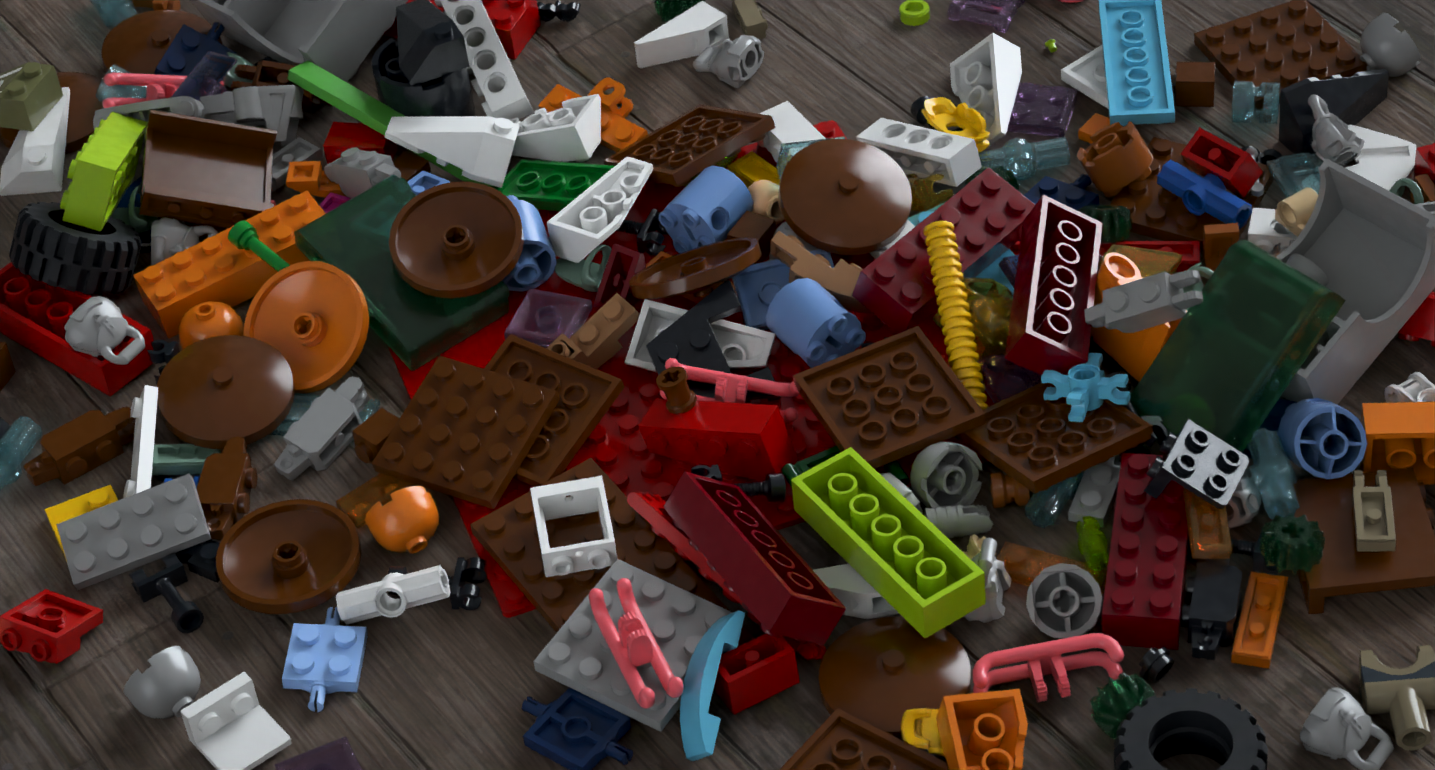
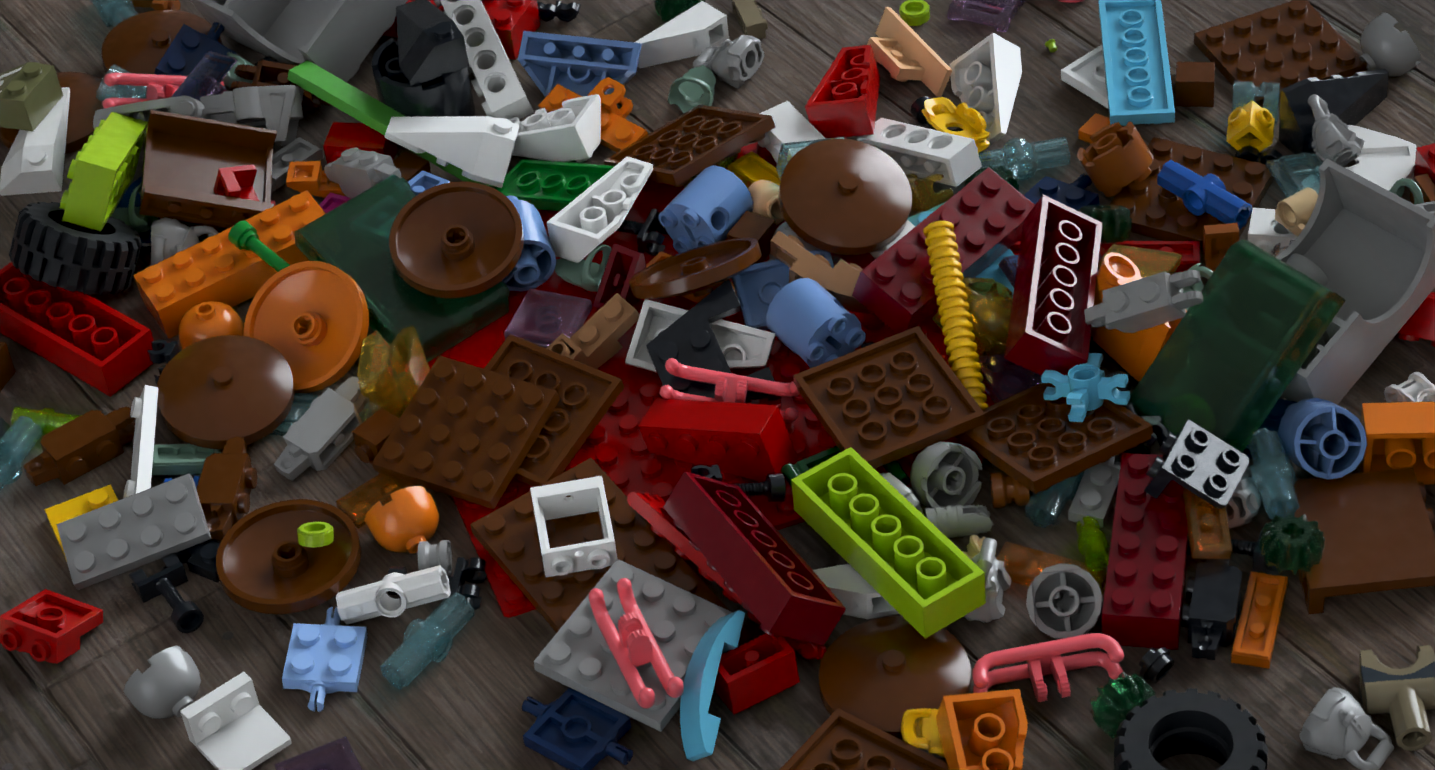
(46, 418): none -> clear neon green pin
(99, 328): light grey piece -> none
(236, 182): none -> red panel
(315, 534): none -> lime tile
(391, 372): none -> clear yellow piece
(427, 640): none -> clear light blue piece
(435, 555): none -> light grey wheel
(576, 61): none -> medium blue wedge
(678, 395): reddish brown bush -> none
(693, 89): none -> sand green piece
(847, 95): none -> red wedge
(907, 54): none -> light nougat bracket
(1042, 109): clear purple plate -> none
(1216, 156): red brick -> none
(1251, 127): none -> yellow brick
(1258, 188): light grey hinge -> none
(1373, 513): dark tan hinge -> none

